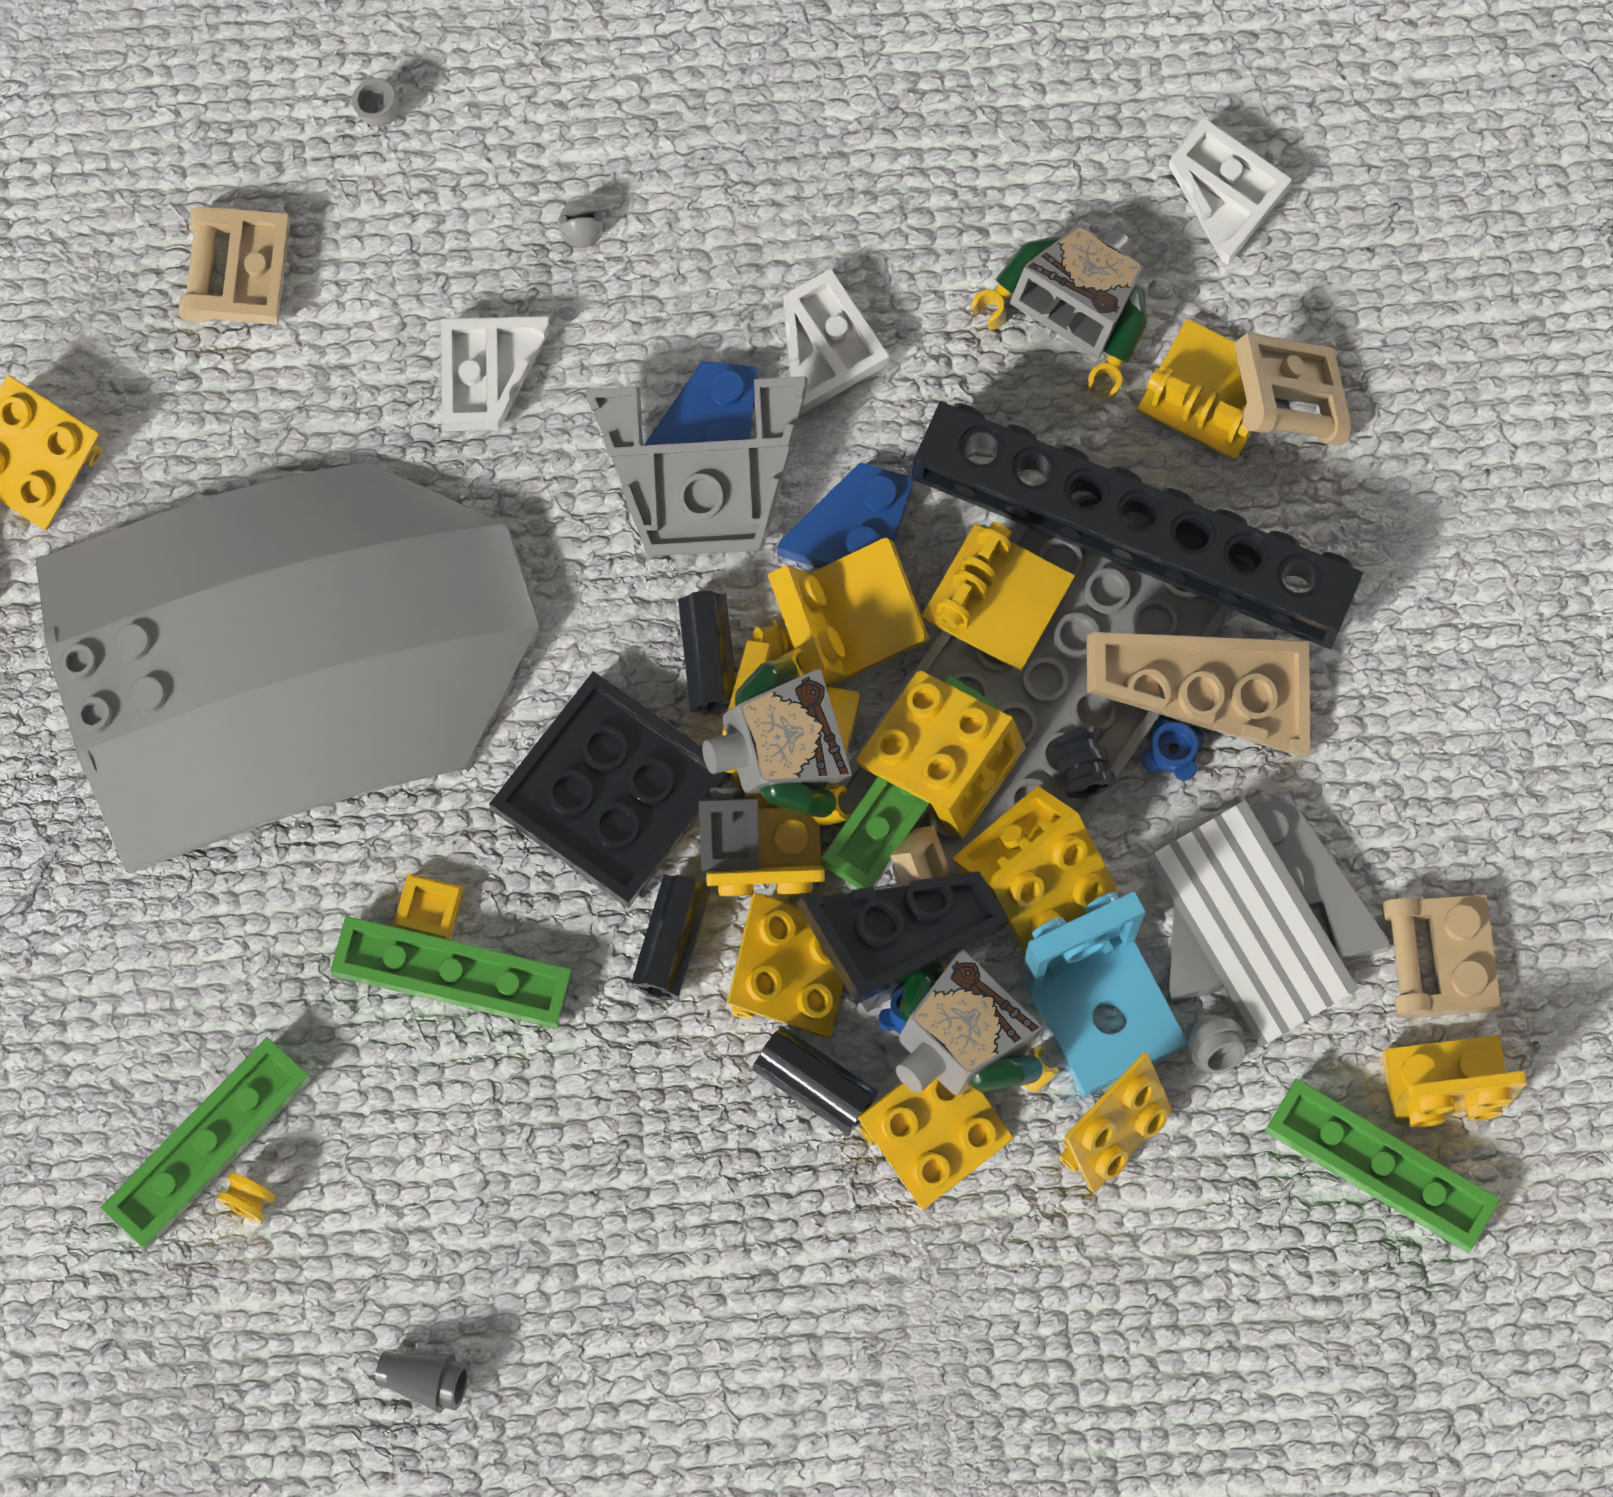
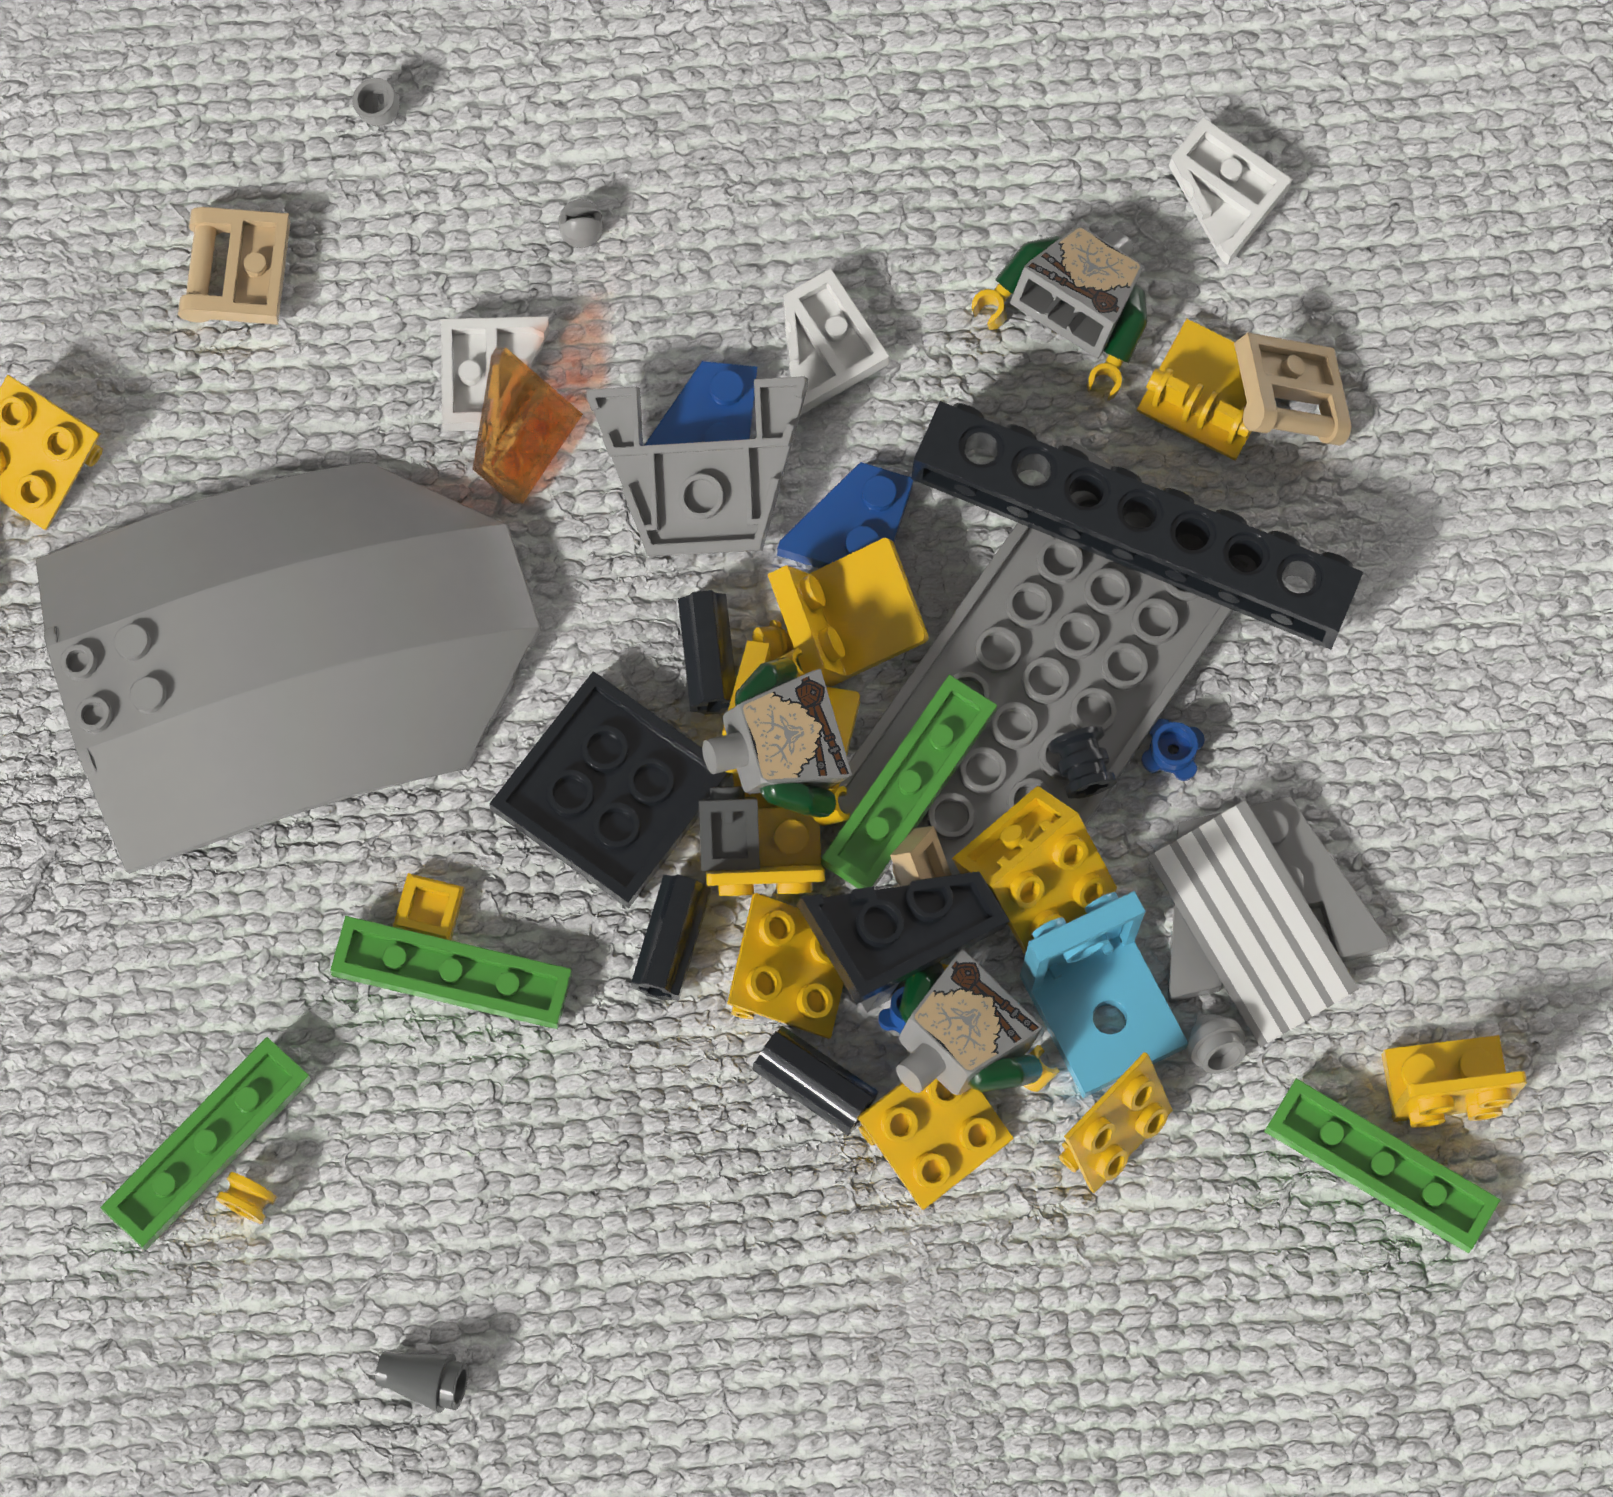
(519, 426): none -> clear orange wing
(944, 750): yellow bracket -> none
(998, 595): yellow hinge -> none
(1218, 683): tan wing -> none
(1460, 955): tan plate -> none

